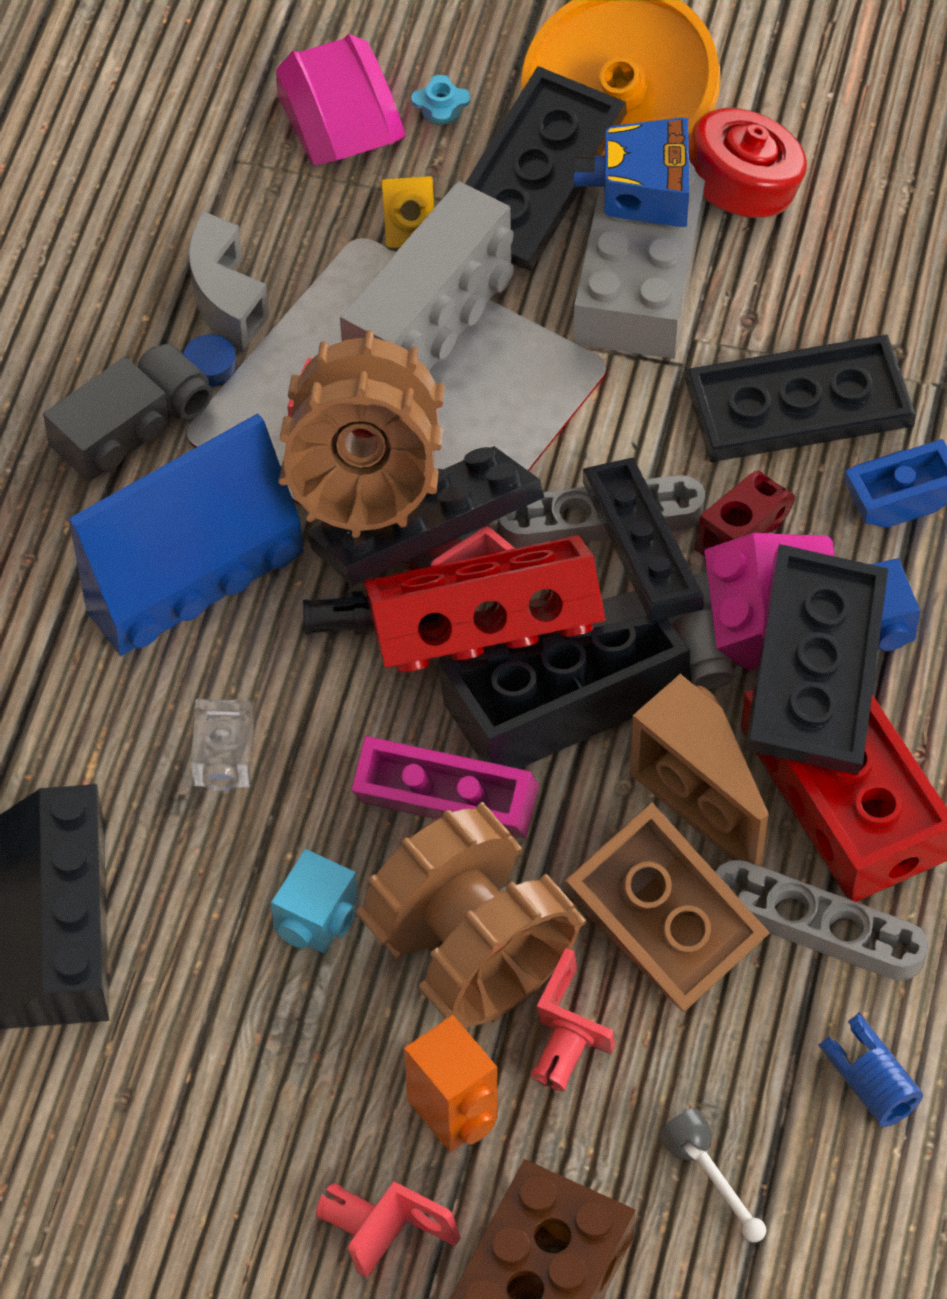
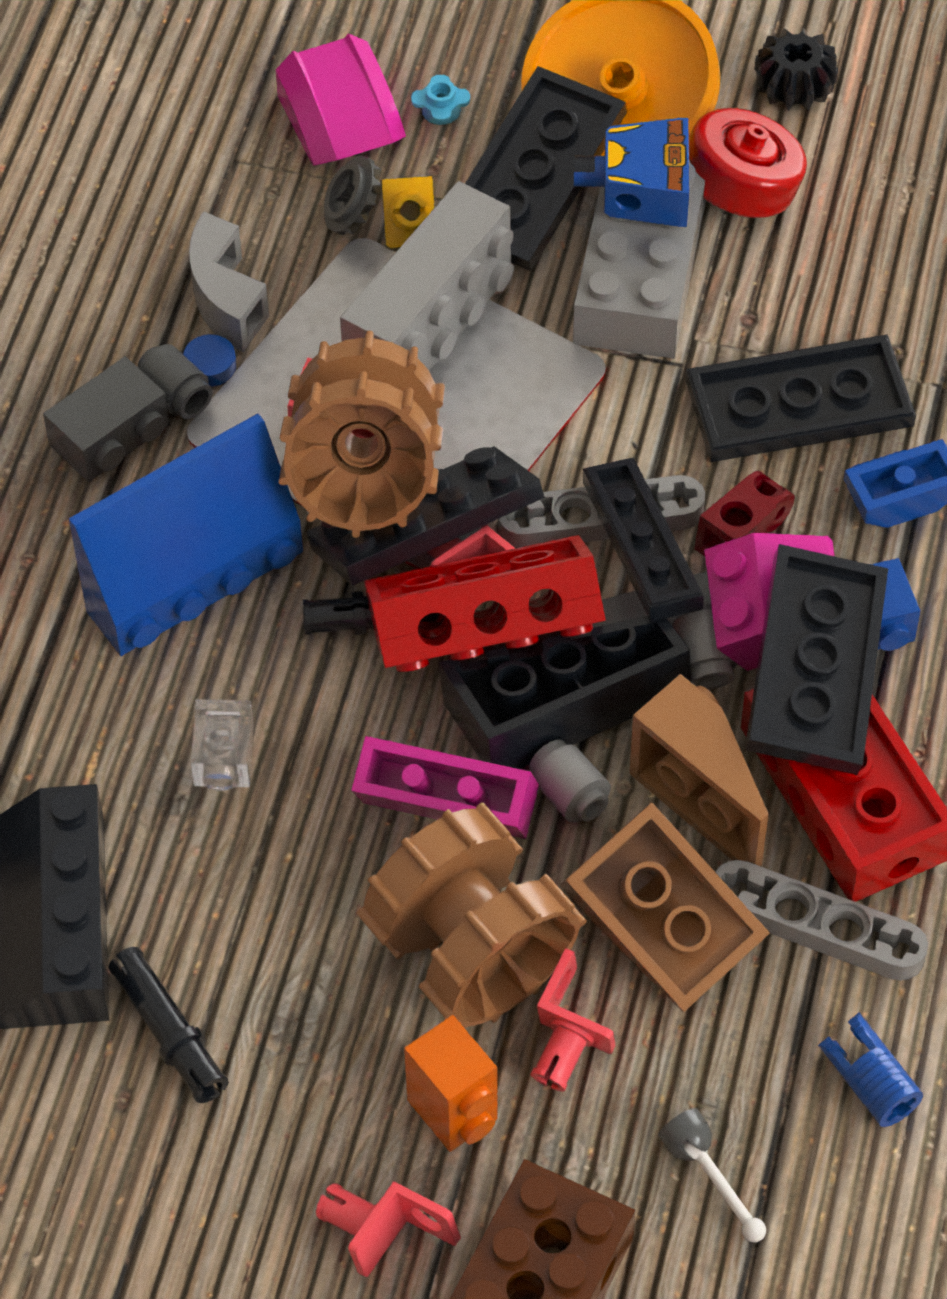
(179, 1042): none -> black pin
(315, 902): medium azure brick -> none
(352, 195): none -> dark grey gear
(570, 781): none -> light grey brick
(796, 69): none -> black gear

